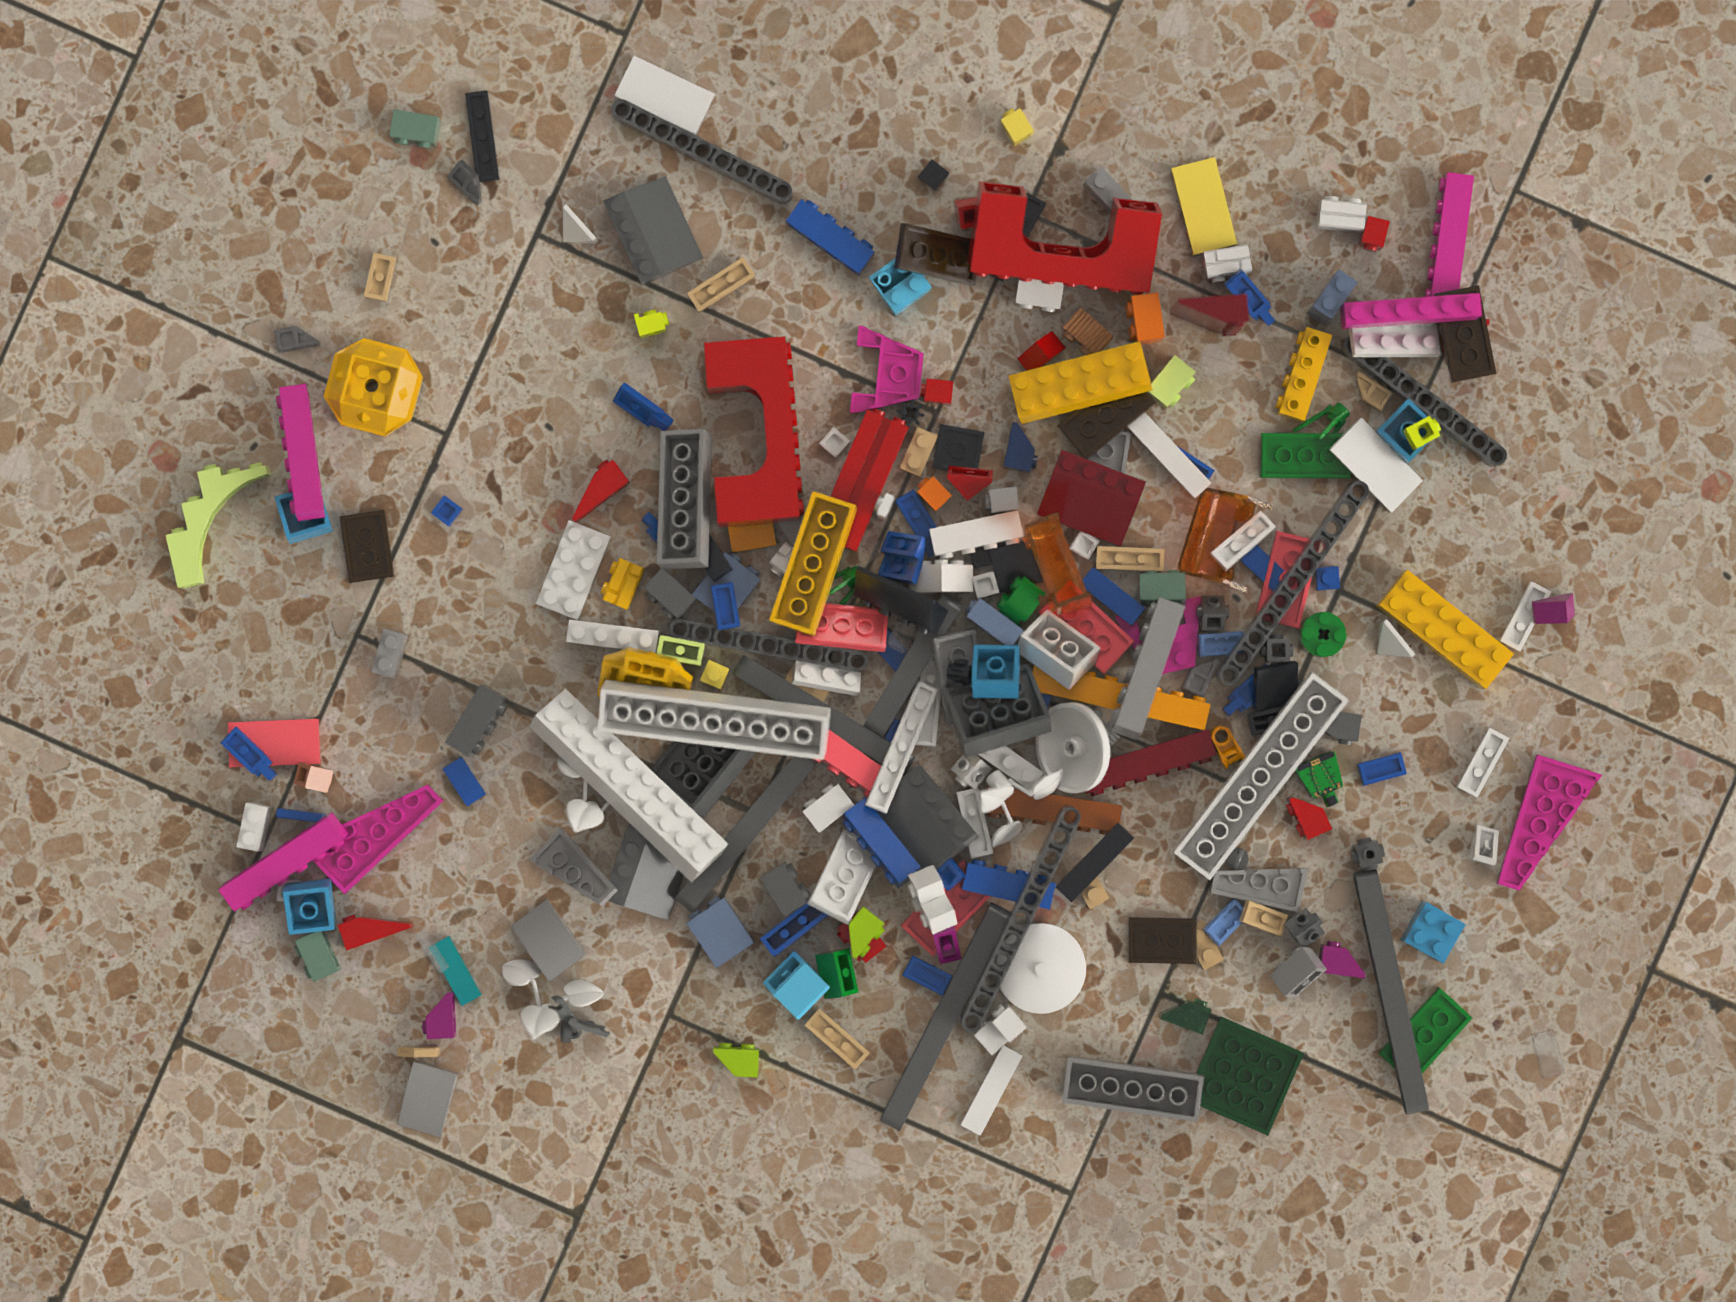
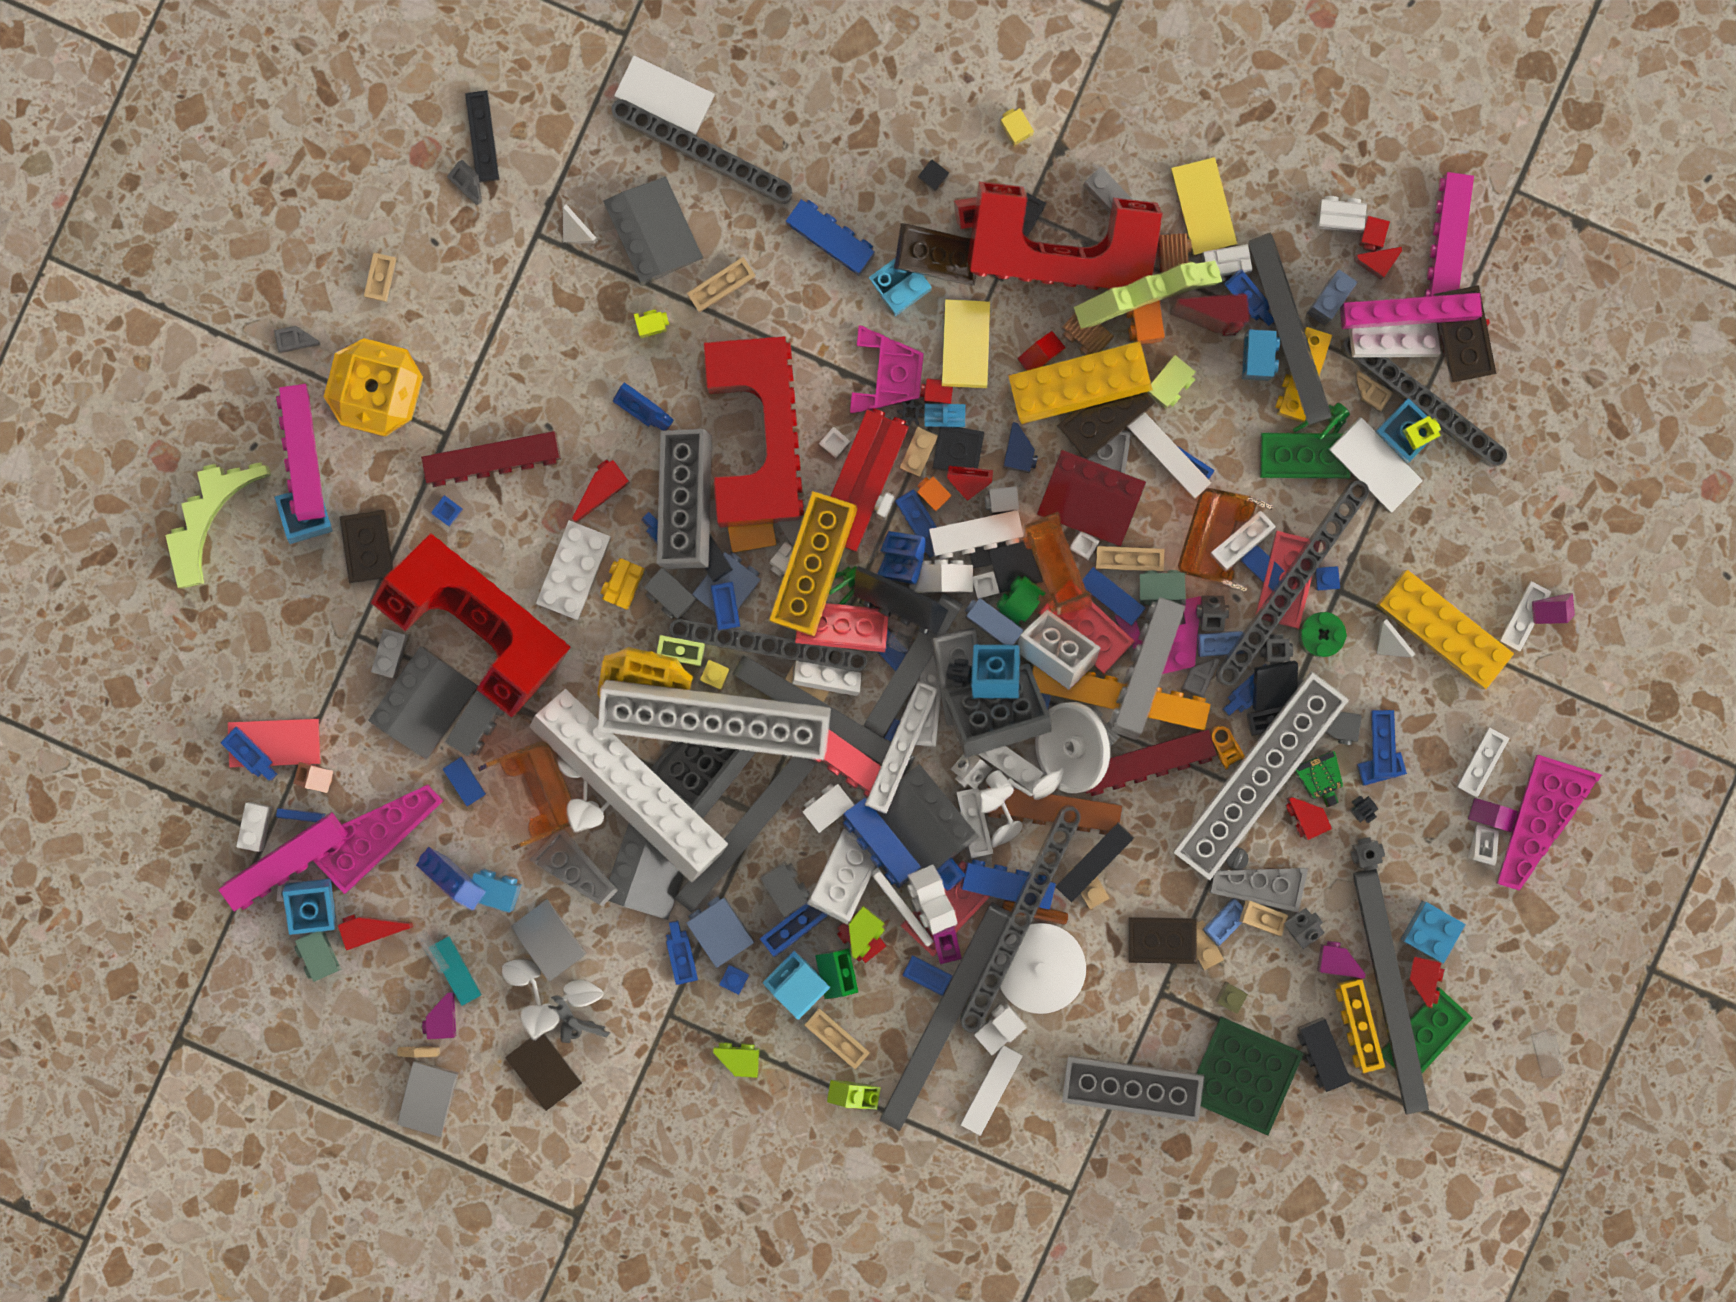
(415, 129): sand green brick -> none
(423, 702): none -> dark grey slope
(443, 580): none -> red arch
(450, 878): none -> blue brick
(491, 458): none -> dark red brick
(500, 892): none -> dark azure brick
(543, 1070): none -> dark brown tile
(546, 785): none -> clear orange windscreen
(612, 636): white brick -> none
(681, 955): none -> blue hinge
(734, 979): none -> blue plate
(853, 1094): none -> lime slope
(902, 907): none -> white tile
(944, 415): none -> dark azure hips
(966, 343): none -> light yellow tile
(1039, 294): white brick -> none
(1041, 913): none -> dark orange axle
(1146, 291): none -> yellowish green arch
(1173, 250): none -> medium nougat brick
(1189, 1015): clear green slope -> none
(1231, 997): none -> olive brick
(1259, 355): none -> dark azure brick
(1290, 329): none -> dark grey beam
(1298, 971): light grey brick -> none
(1323, 1055): none -> black brick
(1360, 1025): none -> yellow brick
(1364, 809): none -> black gear
(1378, 262): none -> red slope
(1383, 744): none -> blue tile
(1424, 979): none -> red slope
(1492, 815): none -> magenta slope

